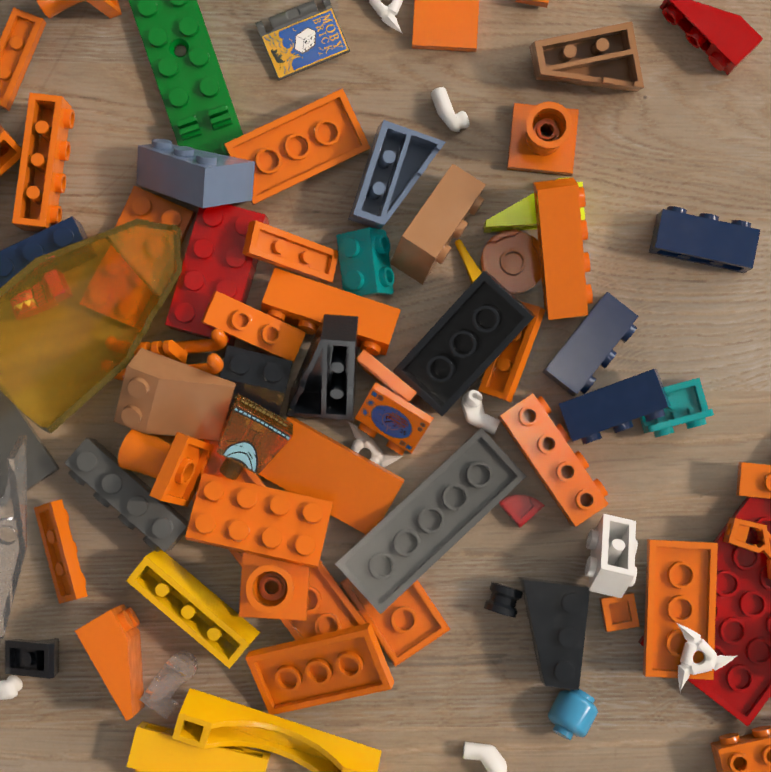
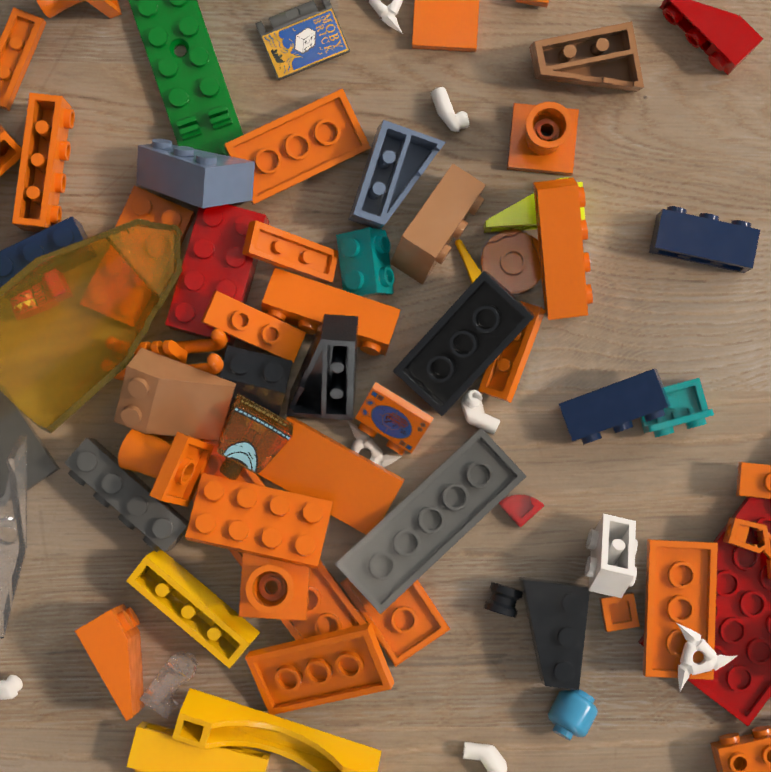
(32, 657): black slope -> none
(60, 551): orange plate -> none
(385, 376): orange tile -> none
(553, 459): orange brick -> none
(591, 345): dark blue brick -> none

